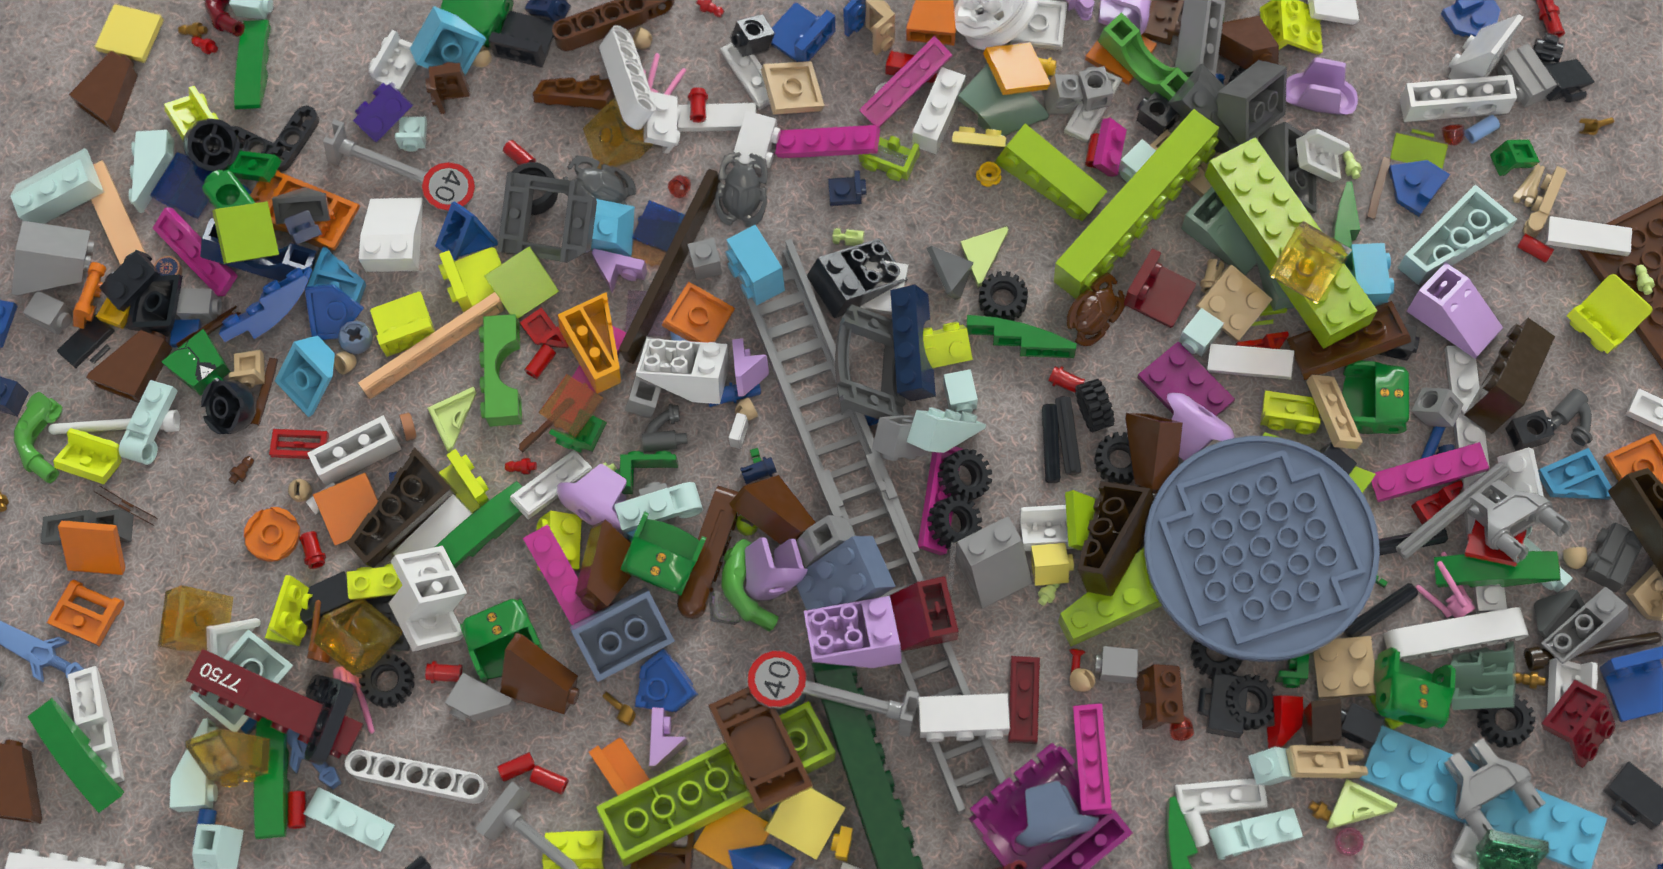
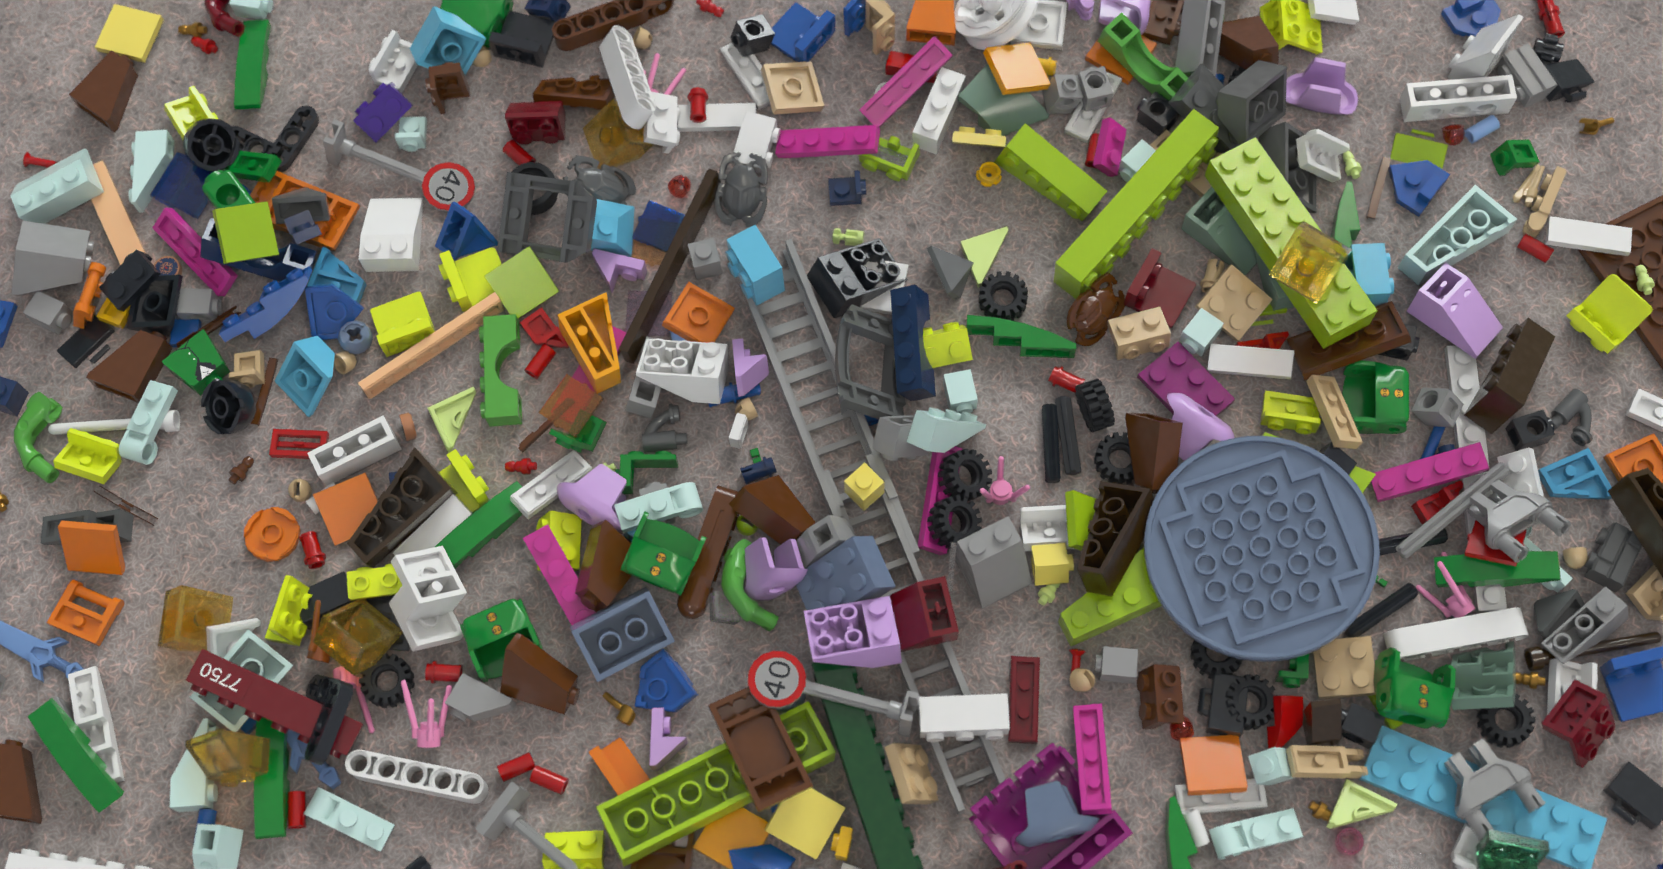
(28, 159): none -> red piece
(429, 732): none -> bright pink plant
(536, 121): none -> dark red slope
(864, 486): none -> light yellow brick
(912, 773): none -> tan plate
(1001, 490): none -> bright pink plant
(1139, 333): none -> tan bracket
(1213, 765): none -> orange tile

